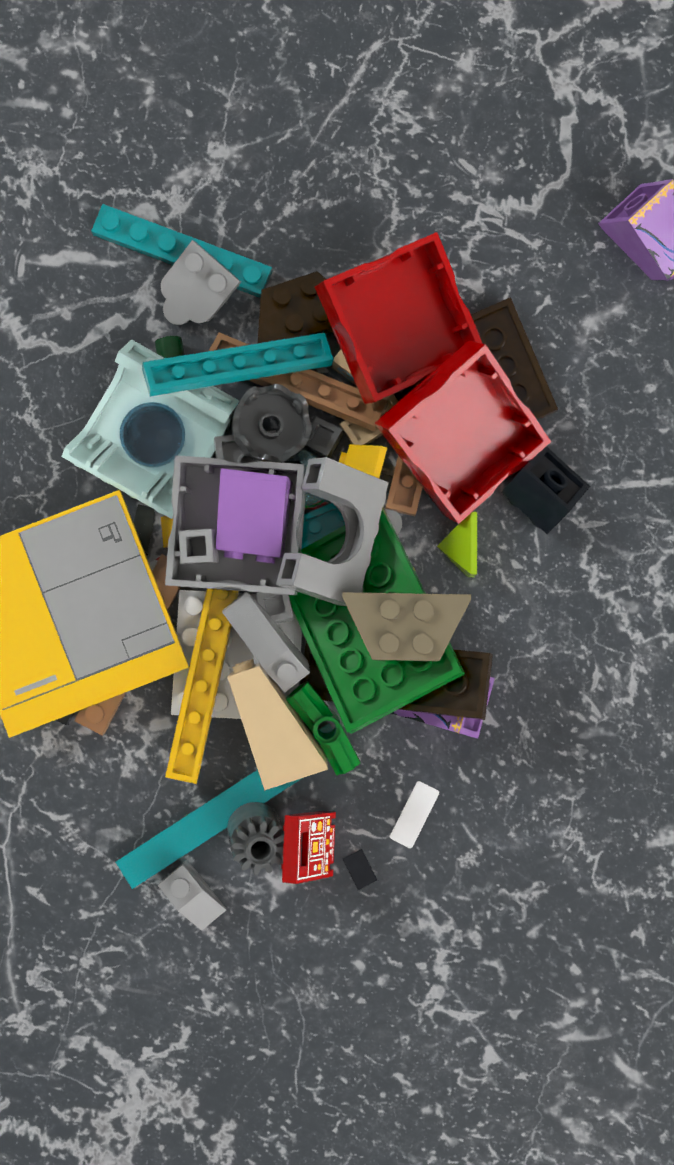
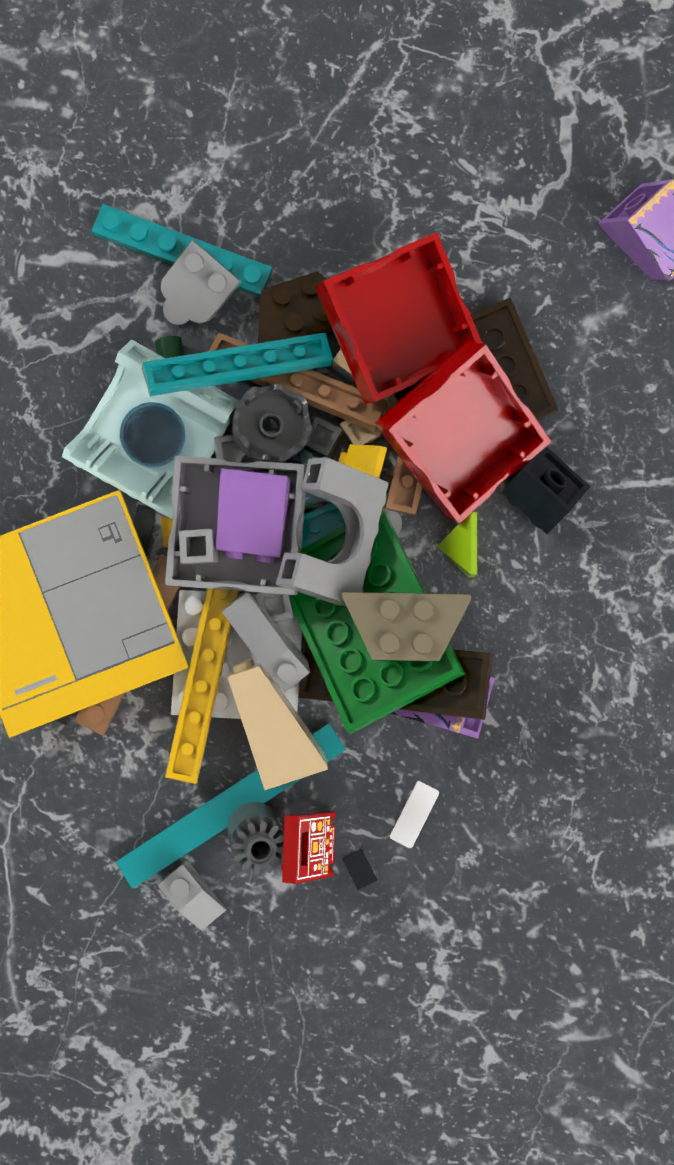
(335, 743): green piece -> none

